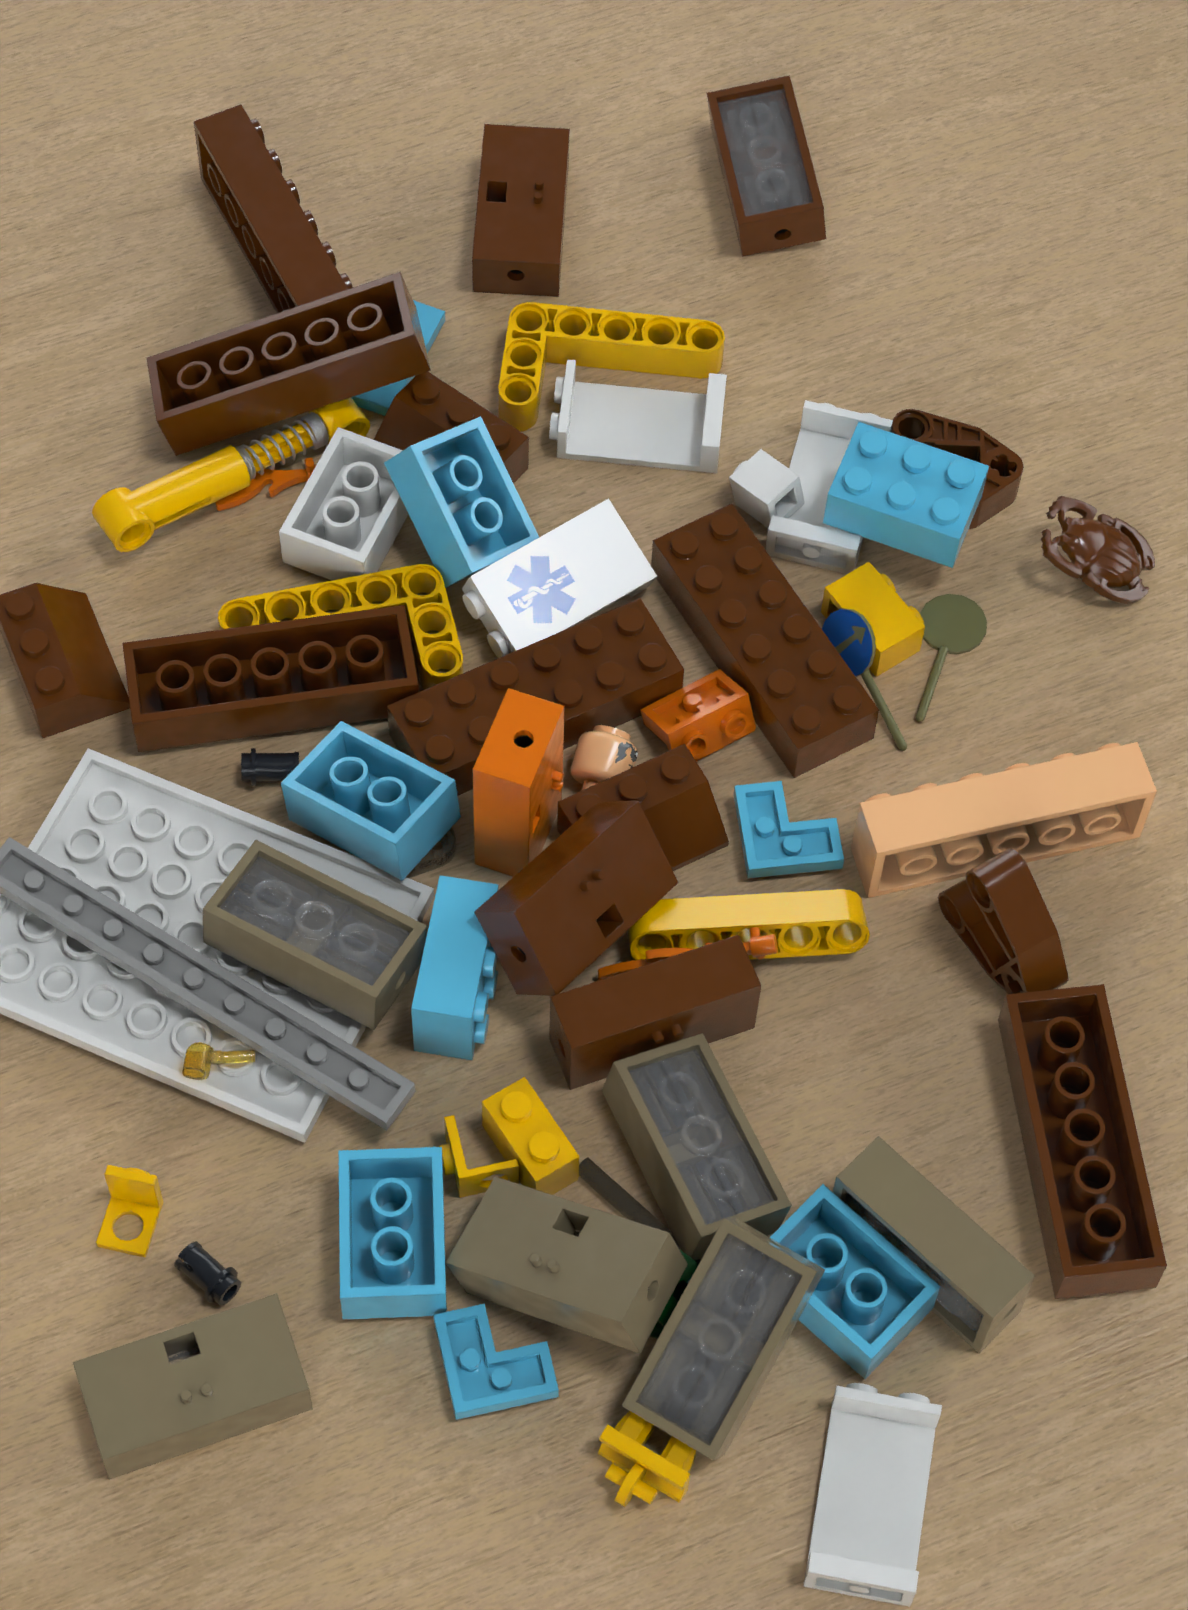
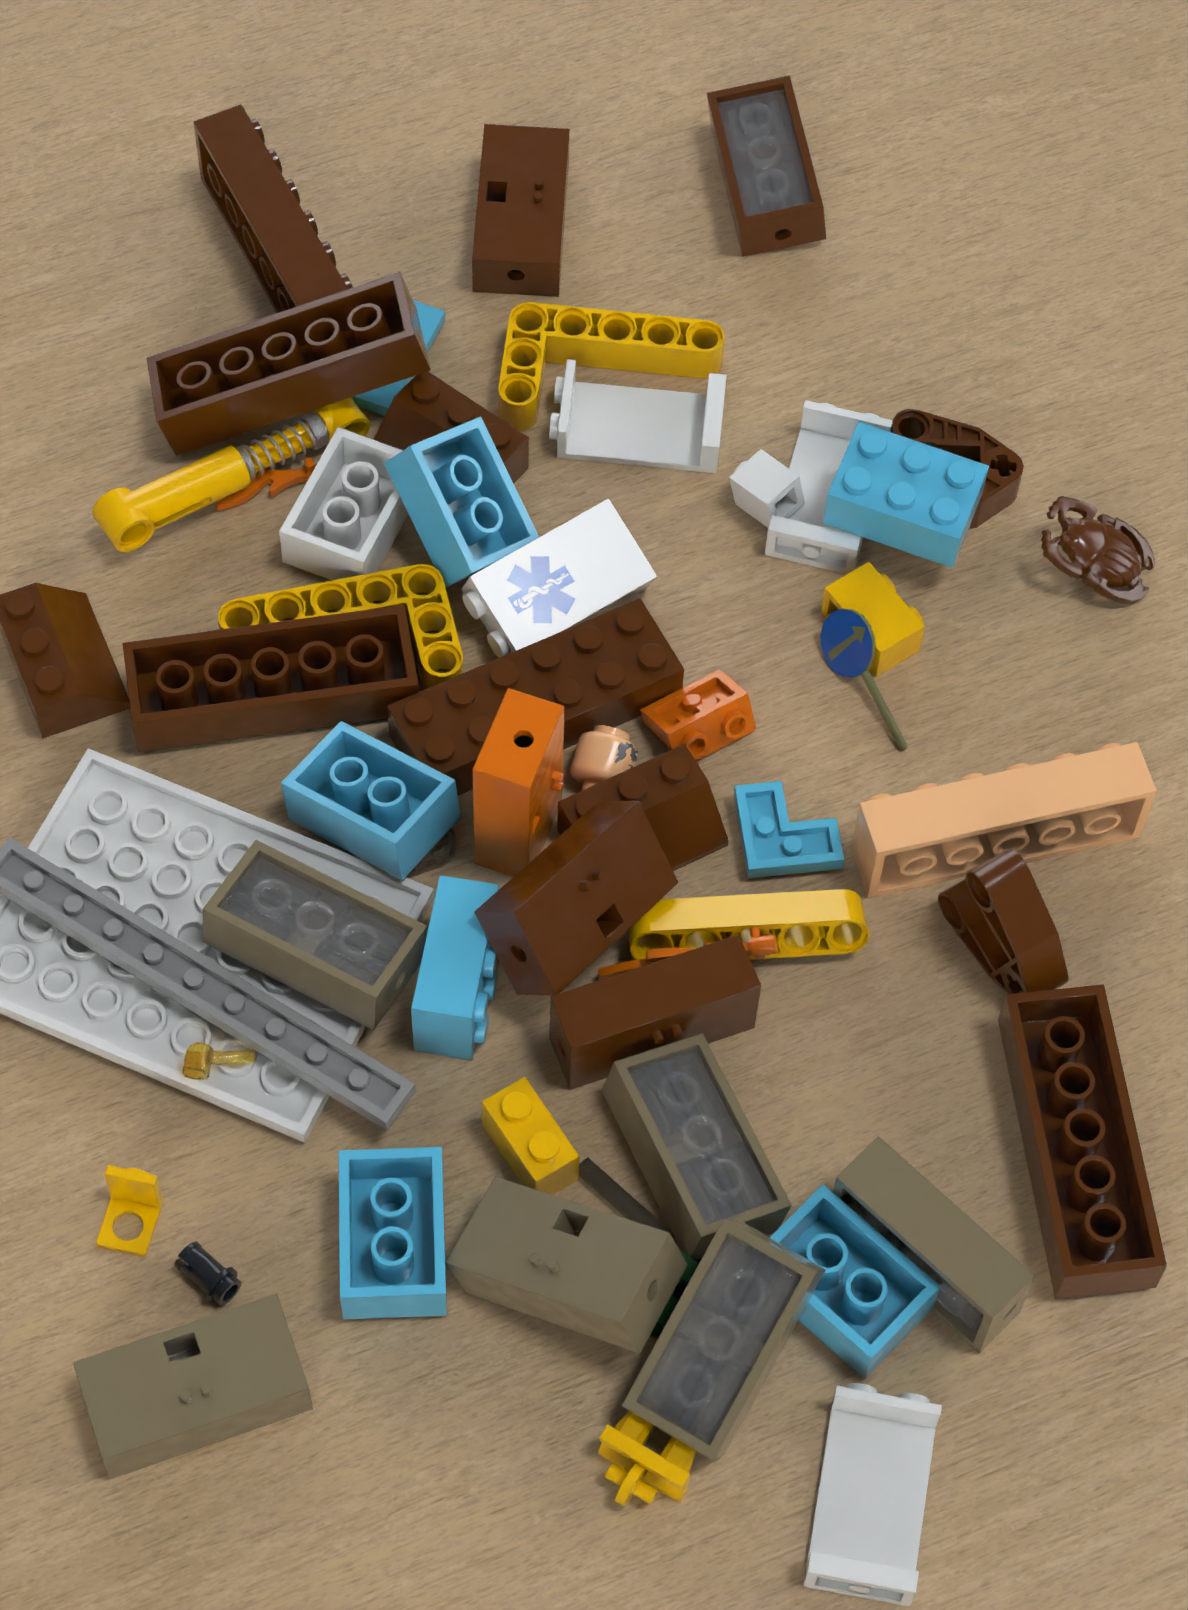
(267, 766): black pin -> none
(471, 1181): yellow bracket -> none
(488, 1379): medium azure plate -> none
(764, 639): reddish brown brick -> none
(951, 627): olive piece -> none

